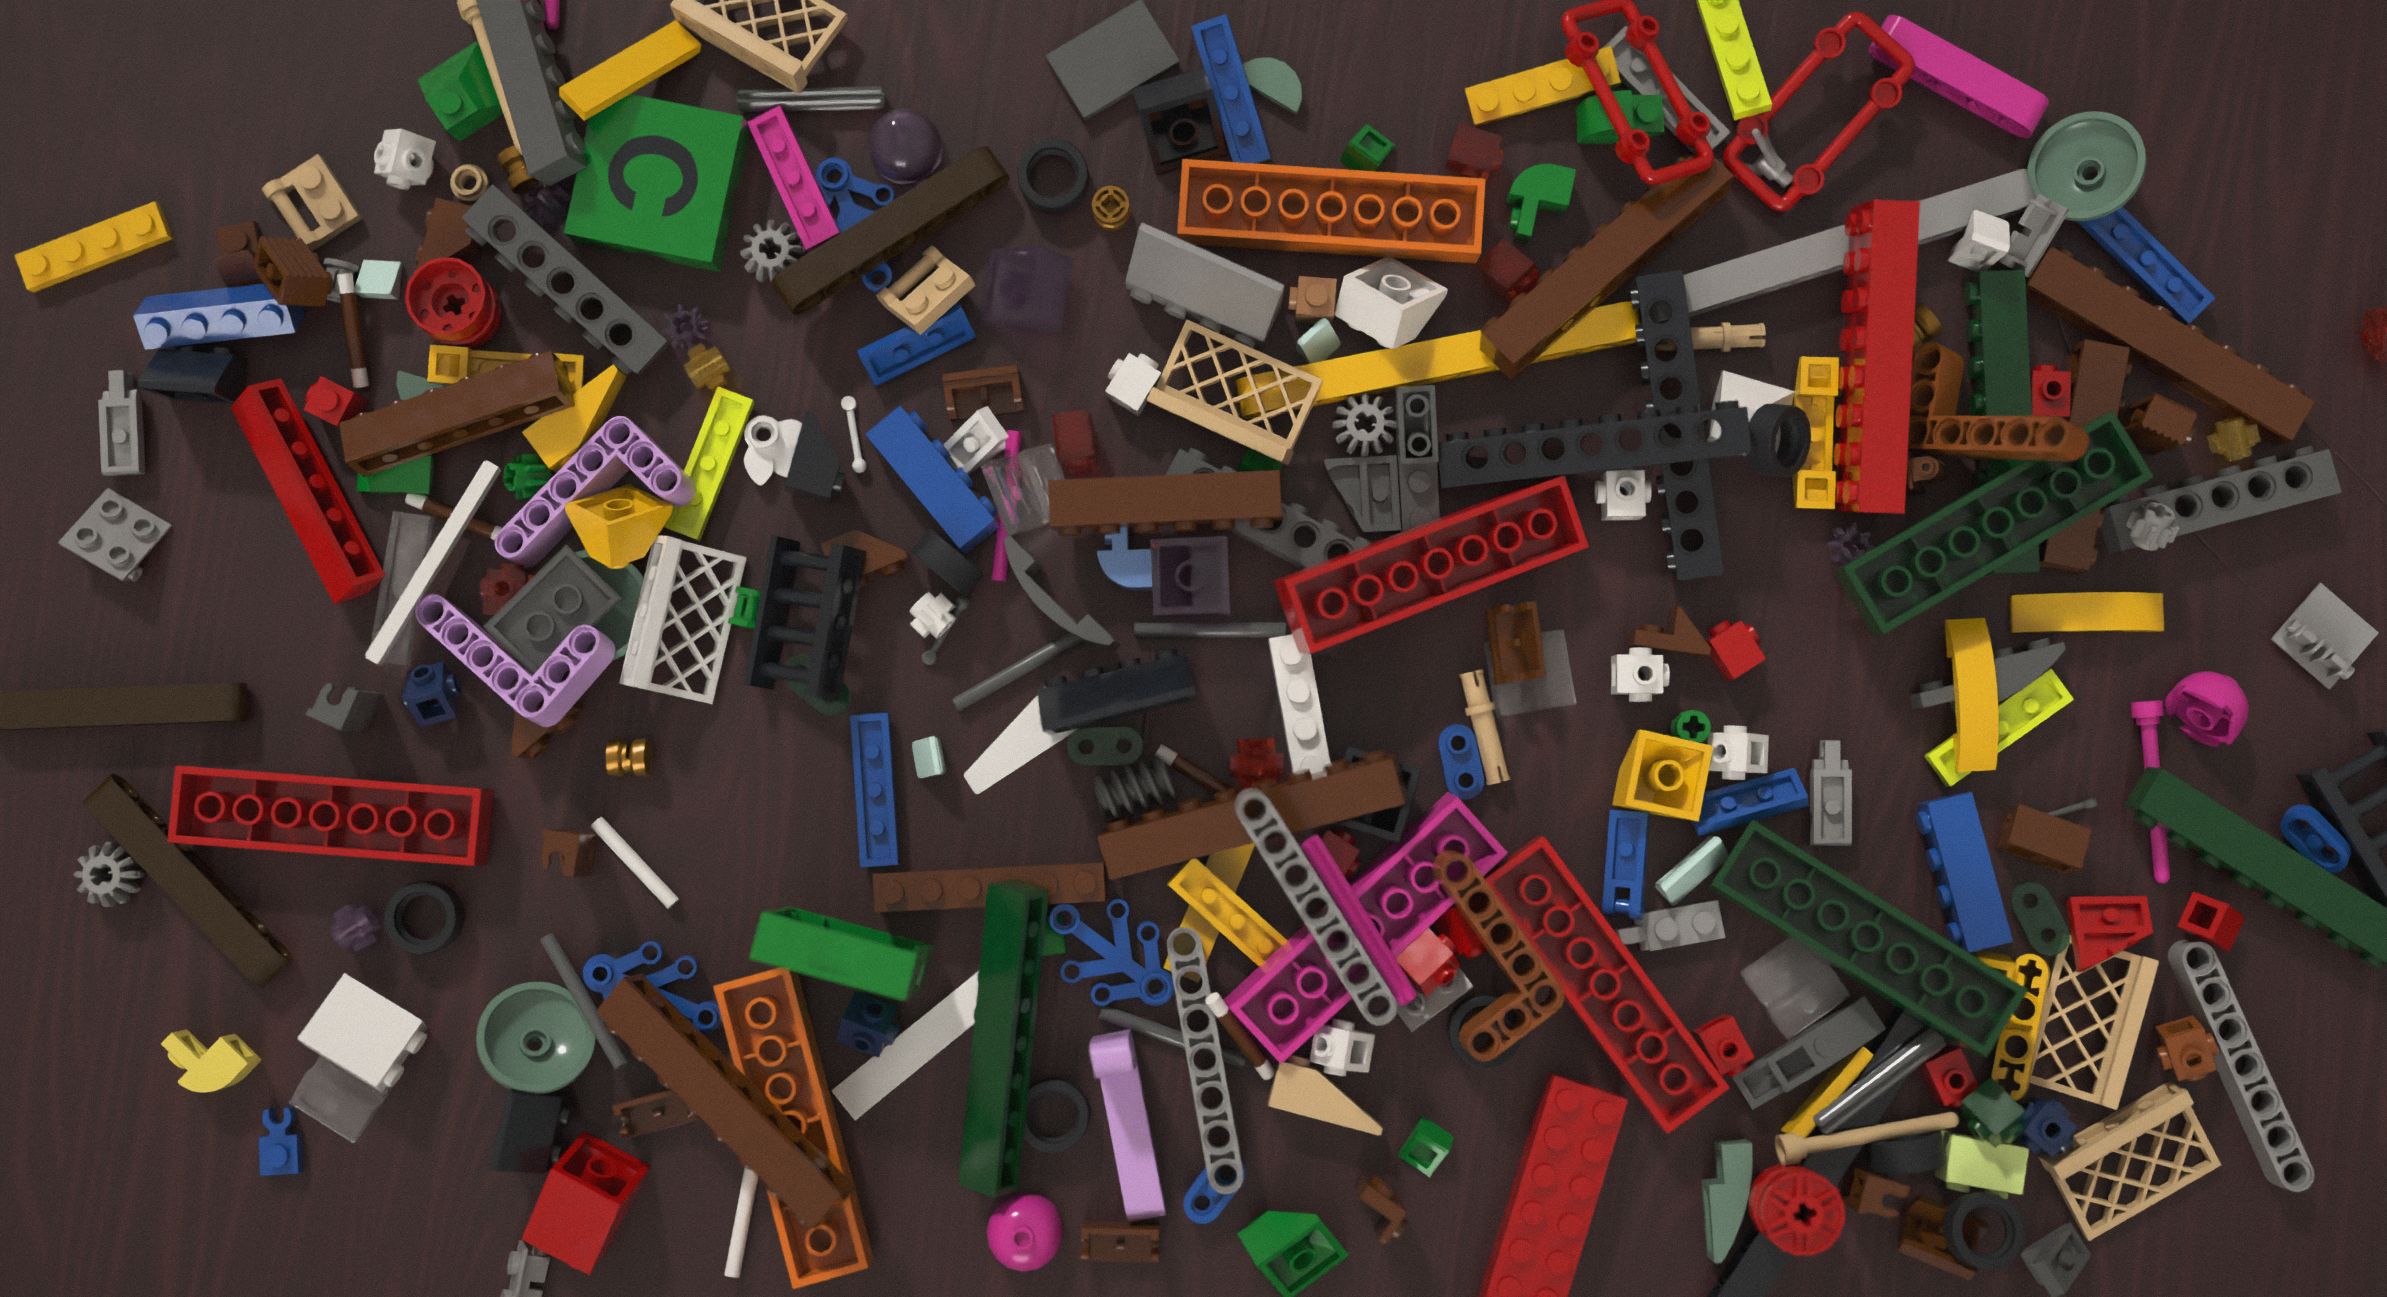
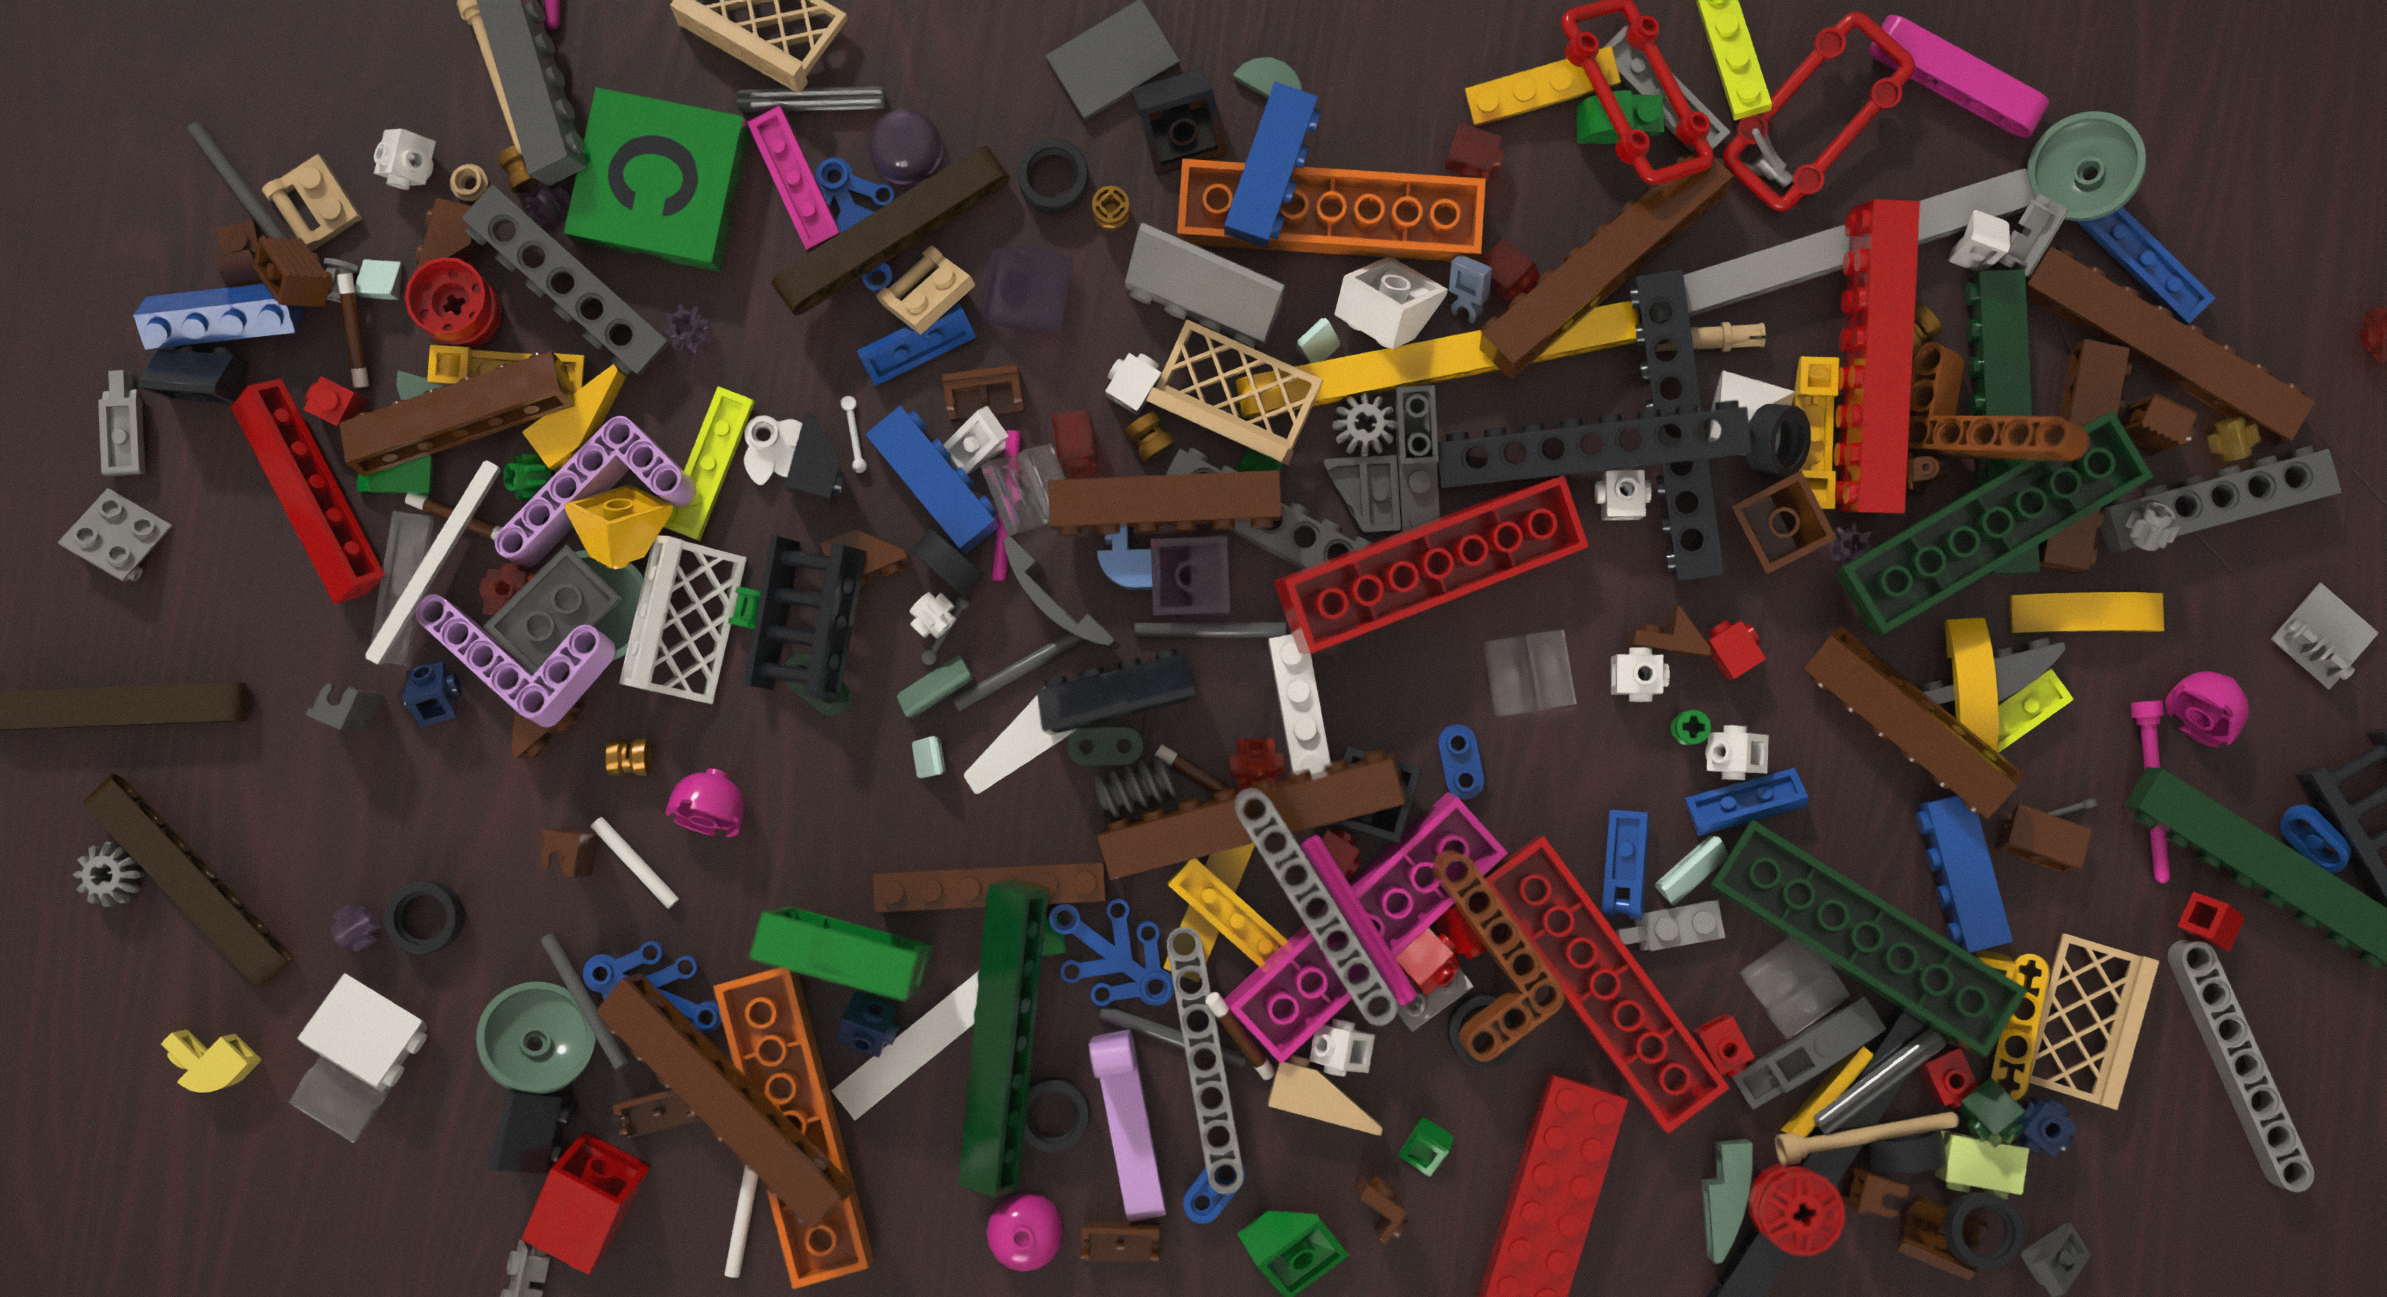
(93, 246): yellow plate -> none
(234, 180): none -> dark grey bar
(280, 1150): blue plate -> none
(330, 815): red brick -> none
(462, 93): green slope -> none
(629, 70): yellow tile -> none
(707, 367): clear yellow gear -> none
(708, 803): none -> dark pink cylinder
(757, 256): light grey gear -> none
(874, 790): blue plate -> none
(934, 687): none -> sand green slope
(1154, 441): none -> pearl gold wheel
(1231, 91): blue plate -> none
(1271, 164): none -> blue brick
(1313, 299): medium nougat brick -> none
(1367, 150): green slope -> none
(1472, 285): none -> sand blue plate
(1484, 726): tan pin -> none
(1515, 643): reddish brown hinge -> none
(1541, 188): green brick -> none
(1663, 776): yellow slope -> none
(1783, 521): none -> reddish brown slope
(1830, 797): light grey hinge -> none
(1914, 723): none -> reddish brown brick
(2039, 917): clear green plate -> none
(2050, 392): red brick -> none
(2106, 926): red wing -> none
(2123, 1129): tan fence -> none
(2186, 1049): dark orange brick -> none

